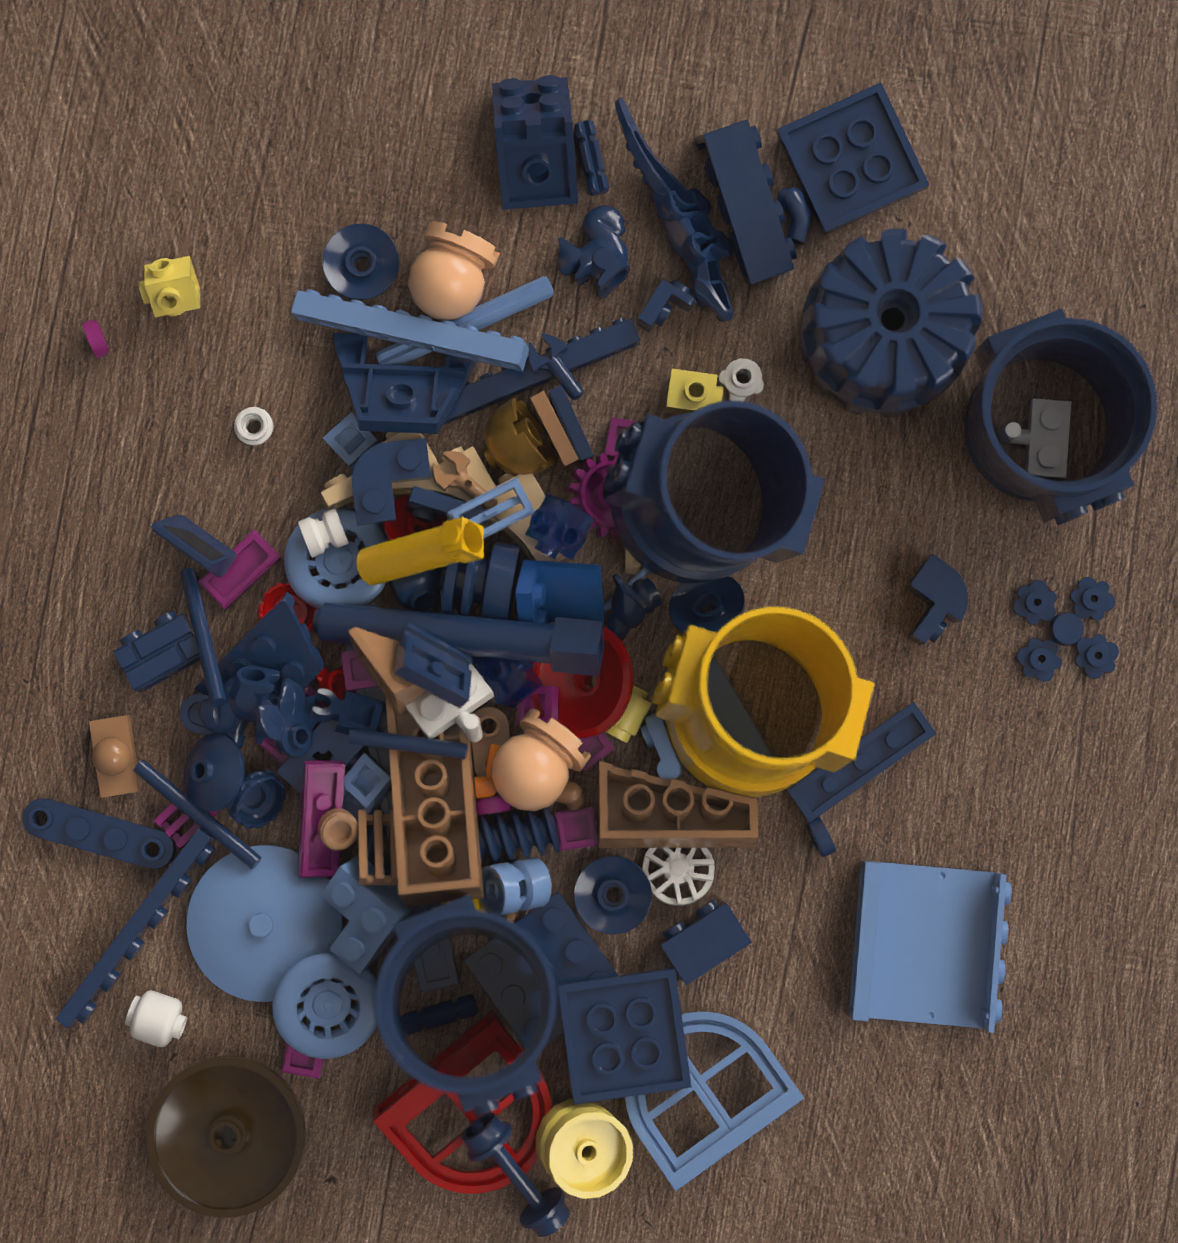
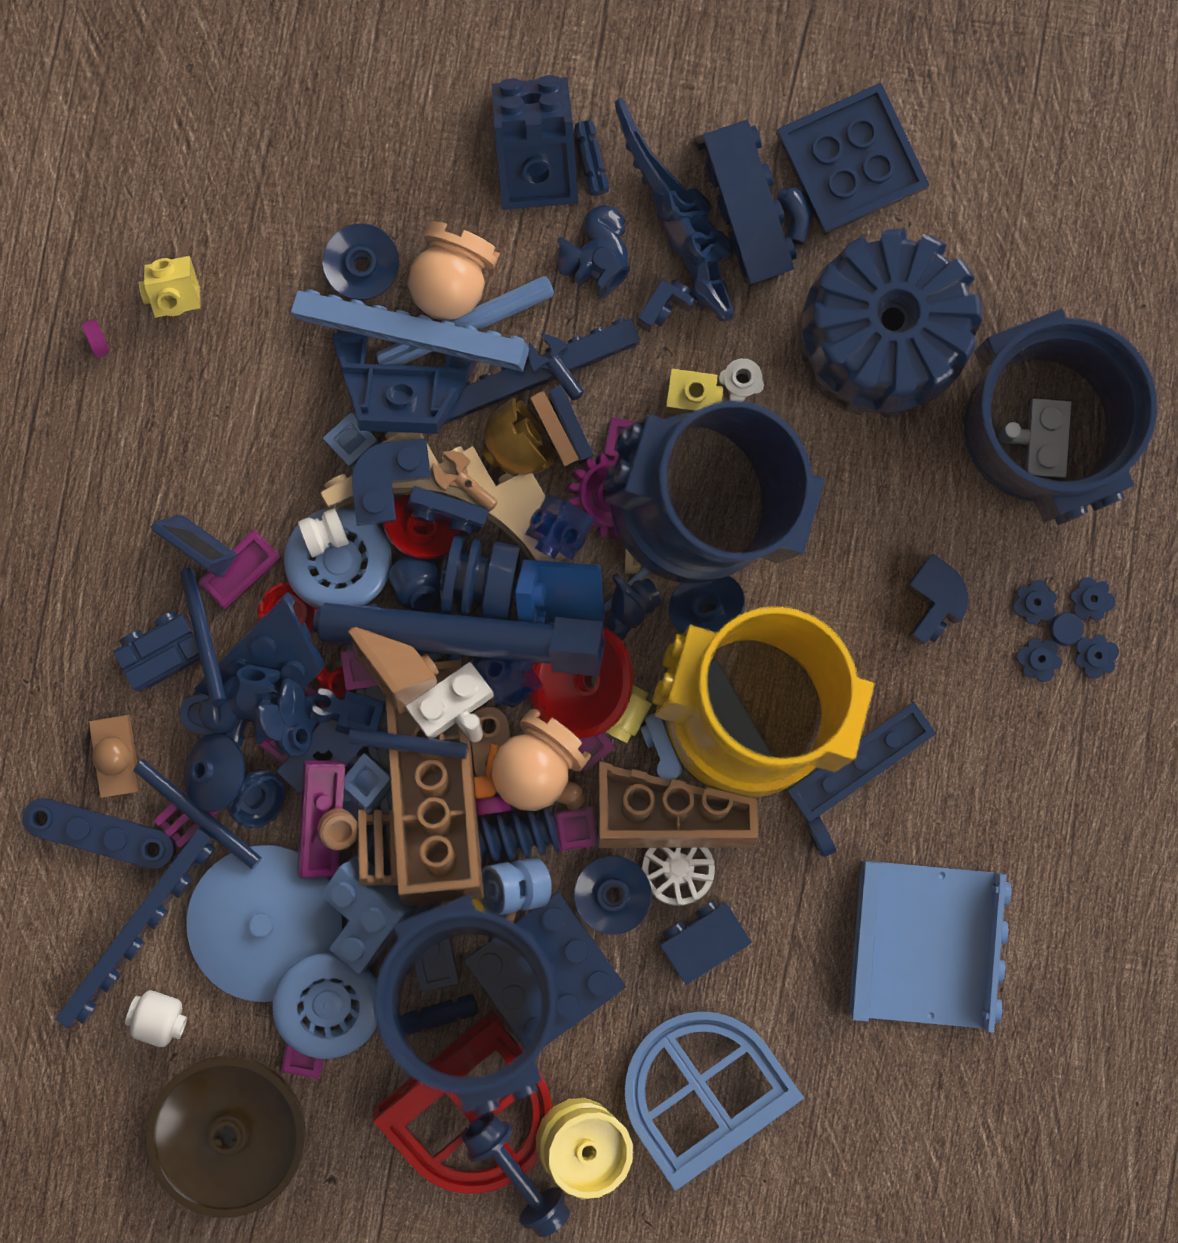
(249, 415): white plate -> none
(423, 551): yellow piece -> none
(433, 665): dark blue plate -> none
(520, 497): medium blue tile -> none
(548, 699): magenta tile -> none
(624, 1035): dark blue plate -> none

